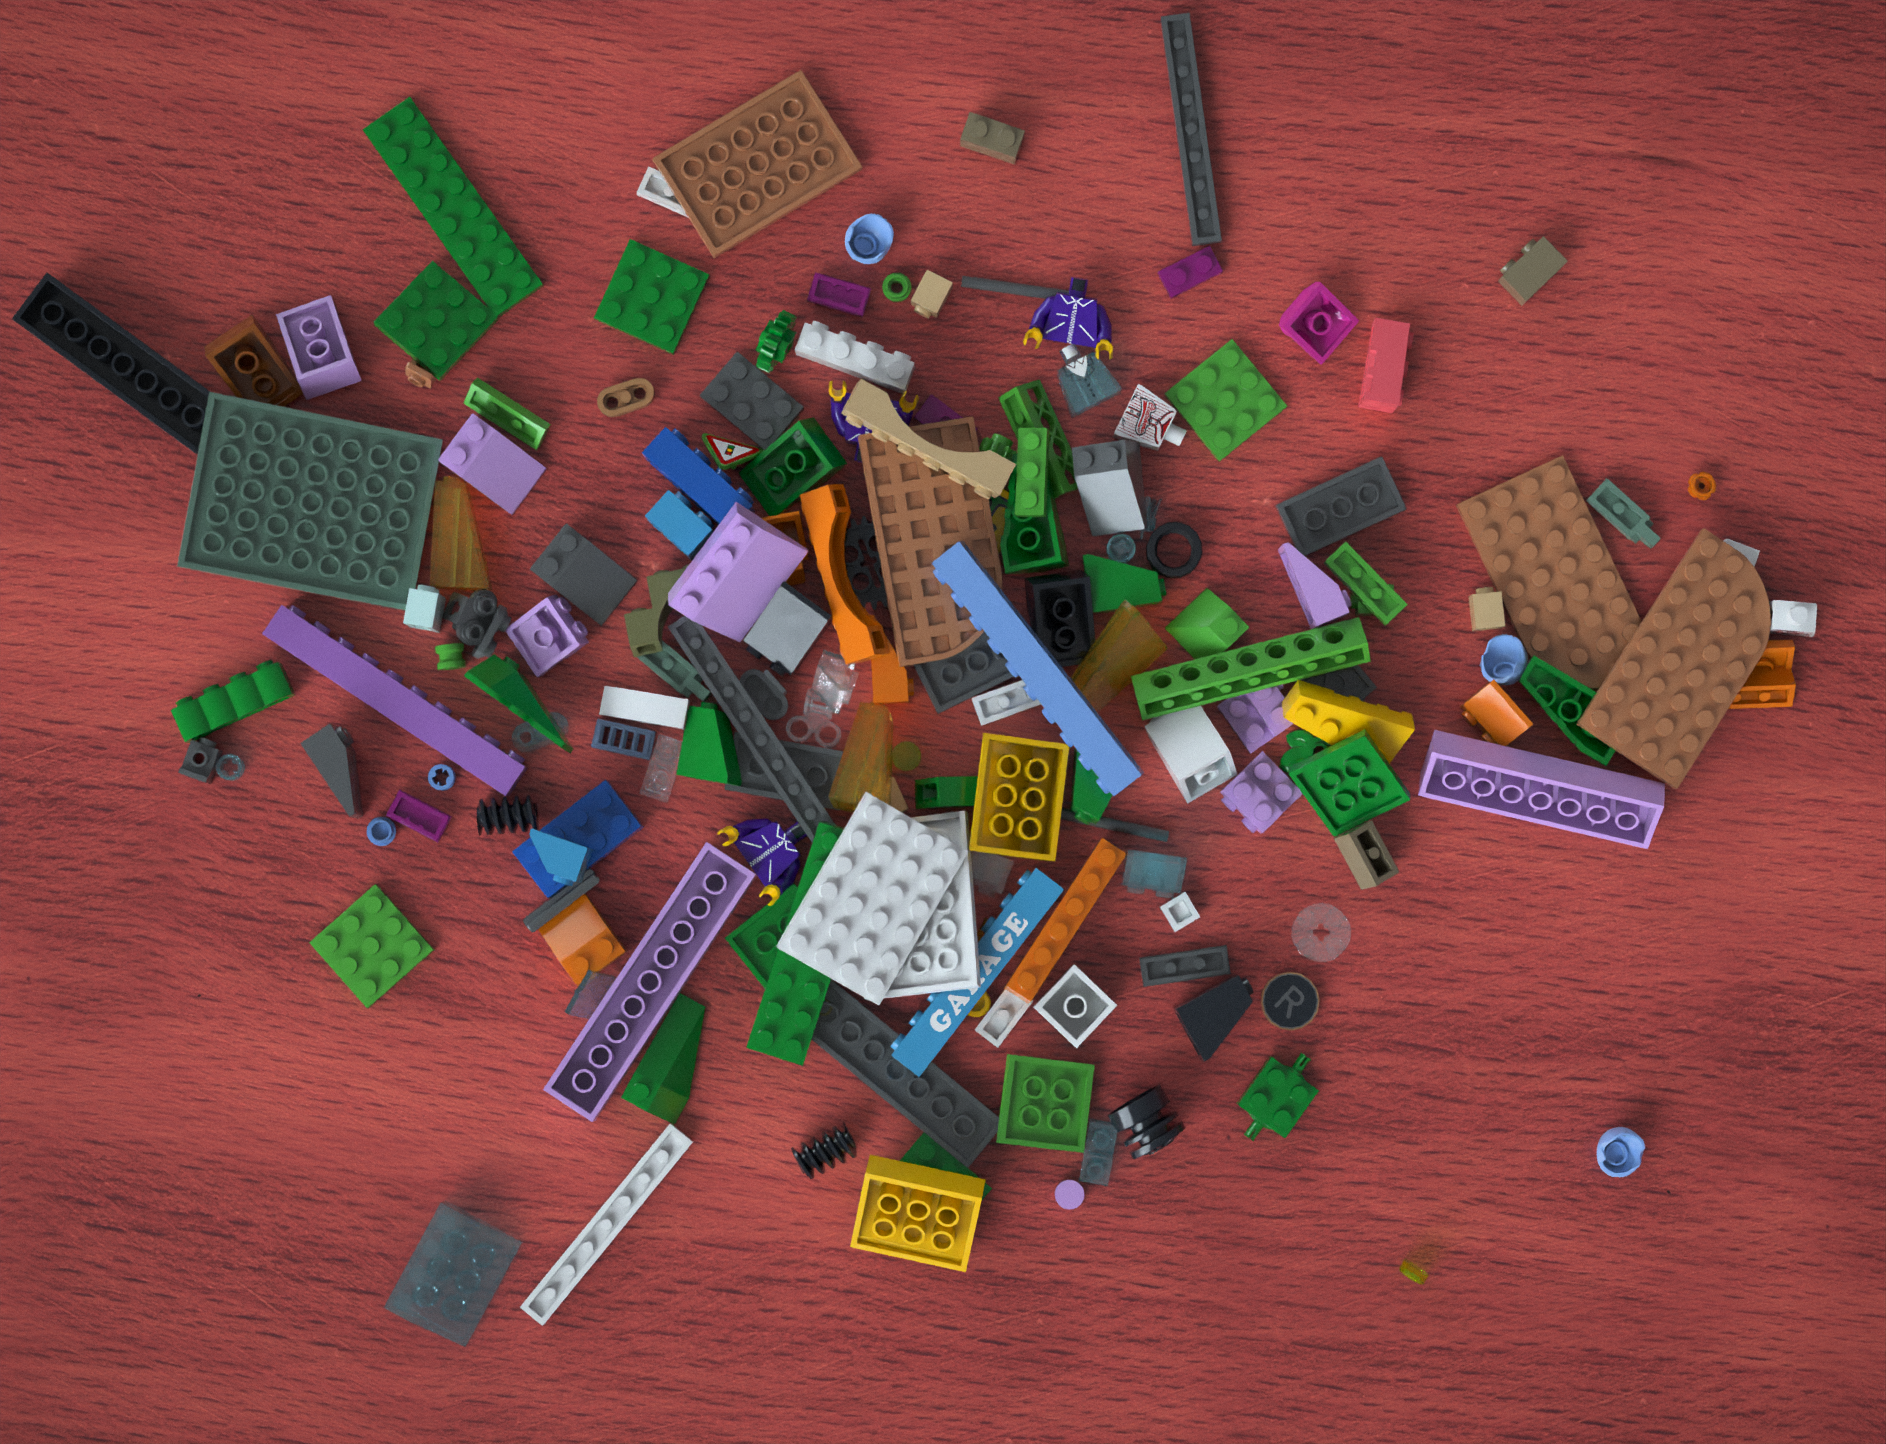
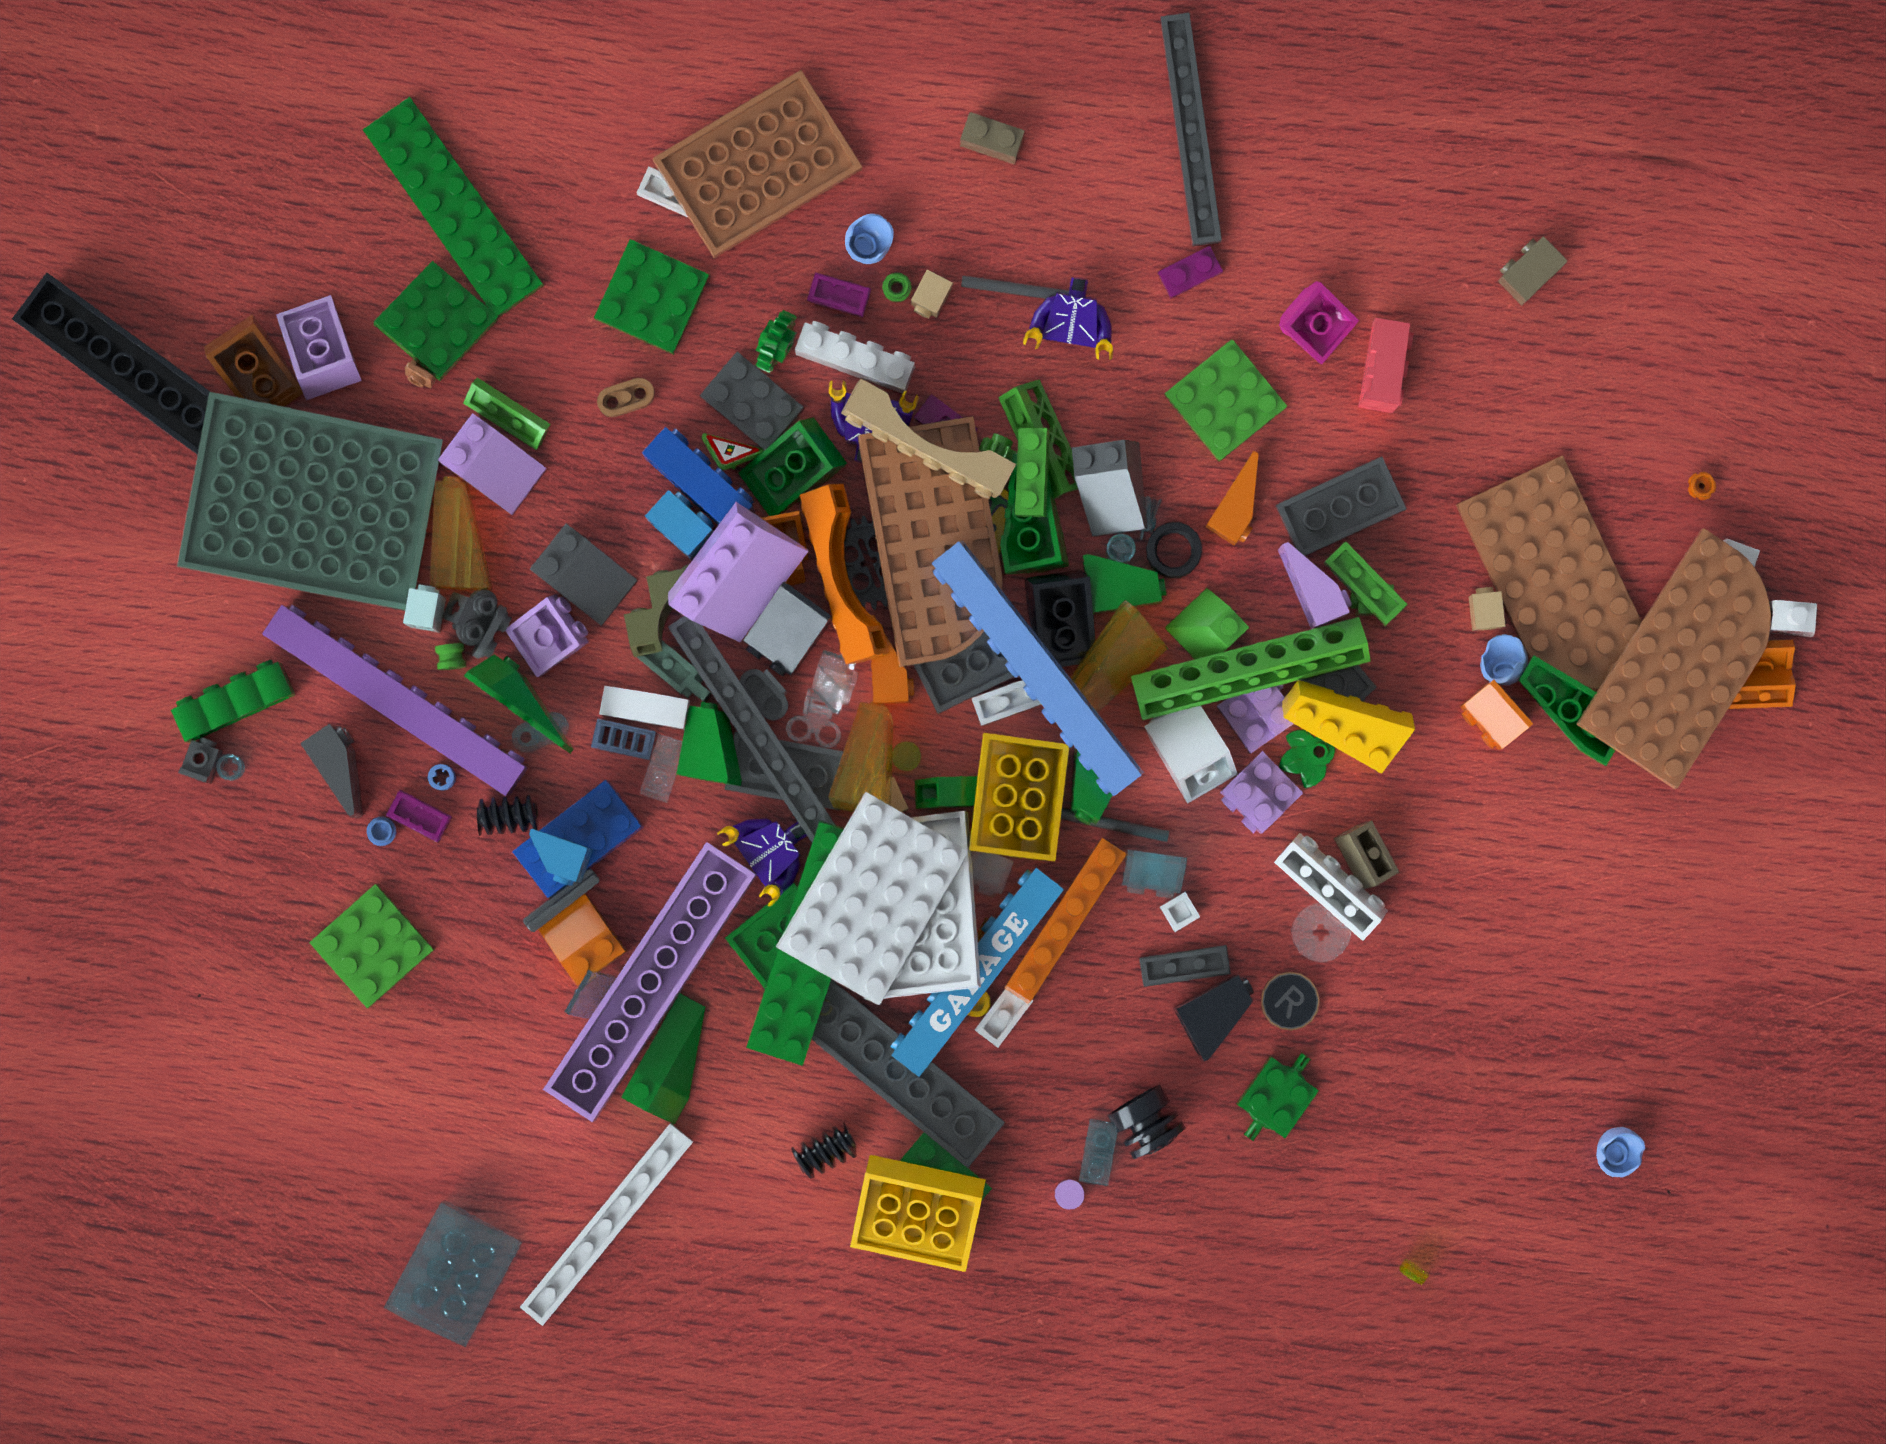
(1045, 1103): bright green plate -> none
(1075, 1006): white brick -> none
(1085, 381): clear light blue torso -> none
(1148, 421): white torso -> none
(1236, 509): none -> orange slope
(1332, 886): none -> white brick
(1349, 783): green plate -> none
(1541, 789): lavender brick -> none
(1623, 514): sand green hinge -> none

